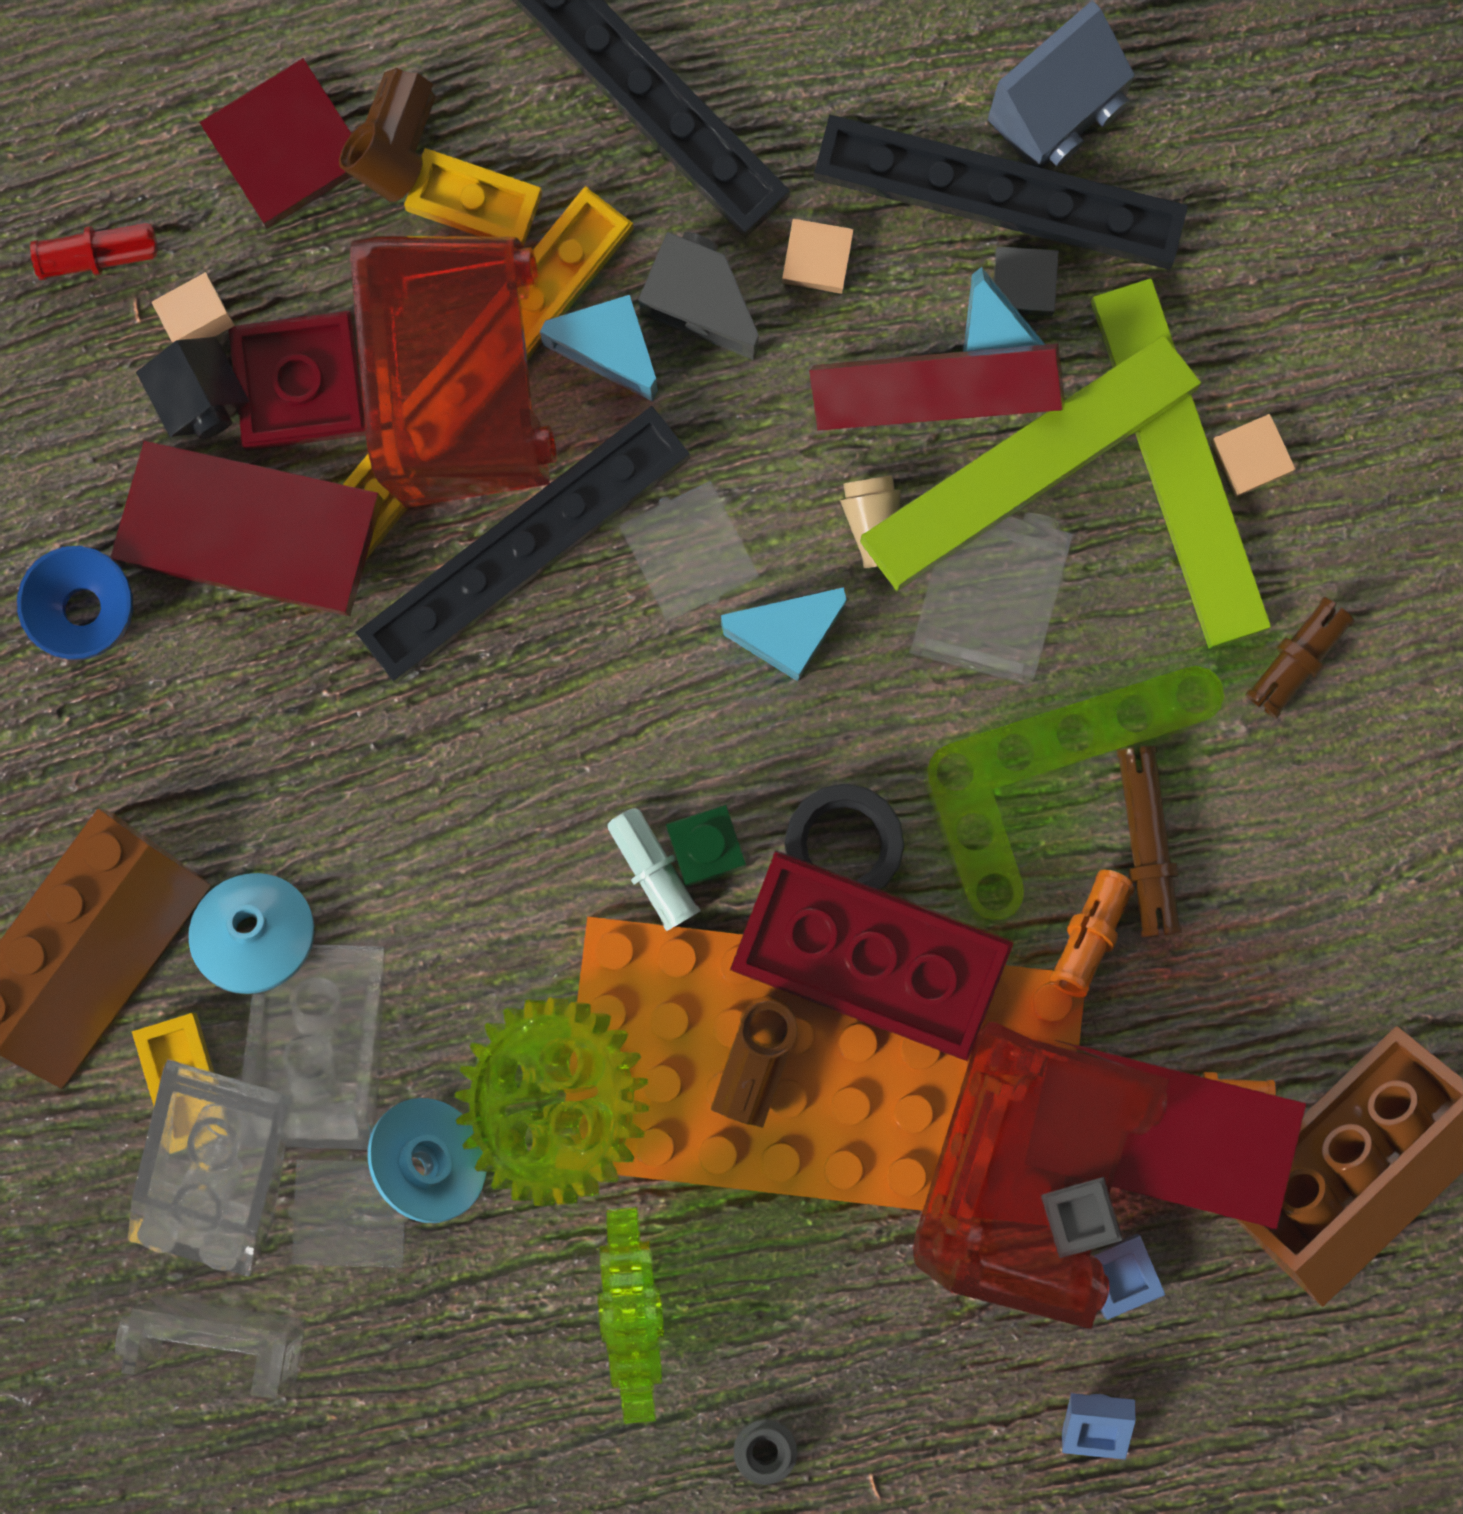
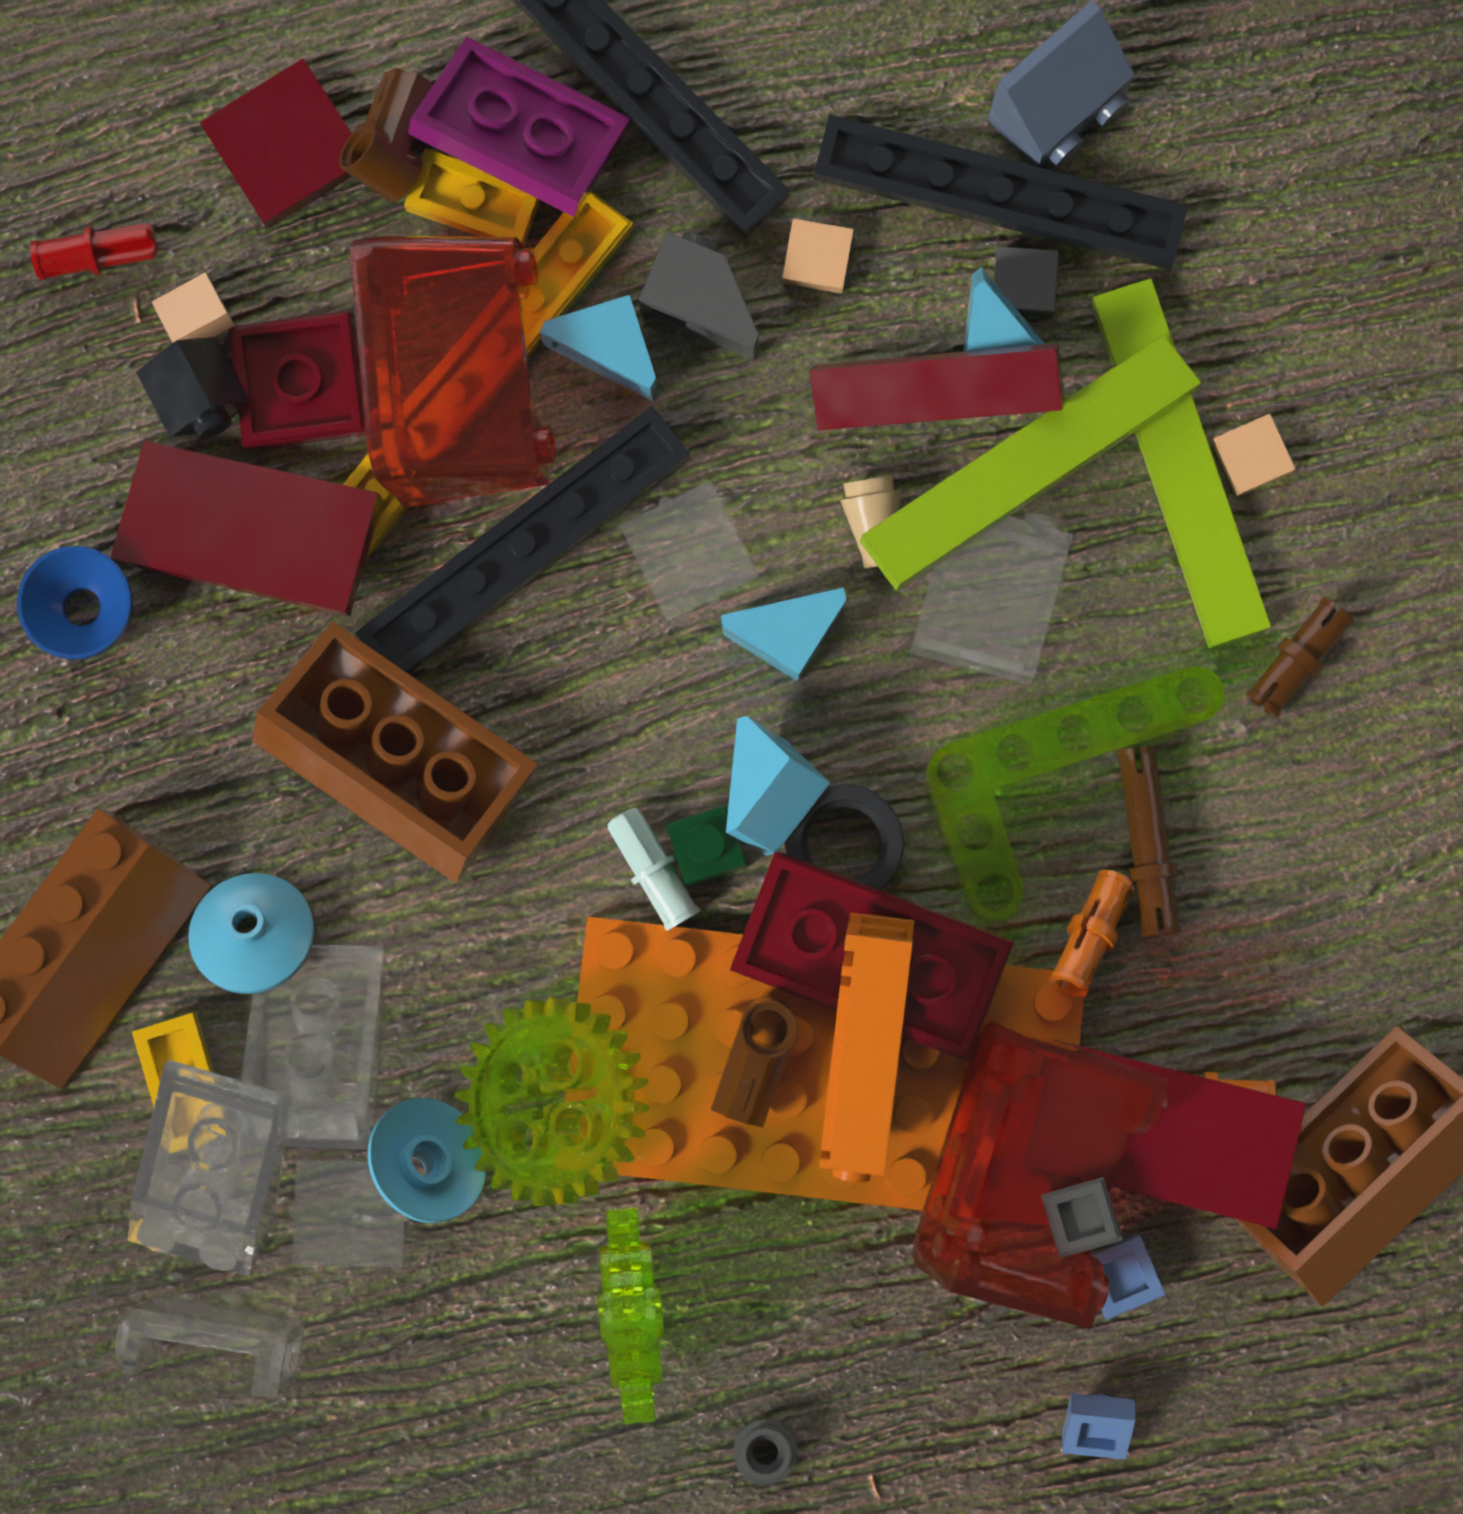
(392, 751): none -> dark orange slope
(519, 126): none -> magenta plate
(768, 787): none -> medium azure slope
(866, 1046): none -> orange door

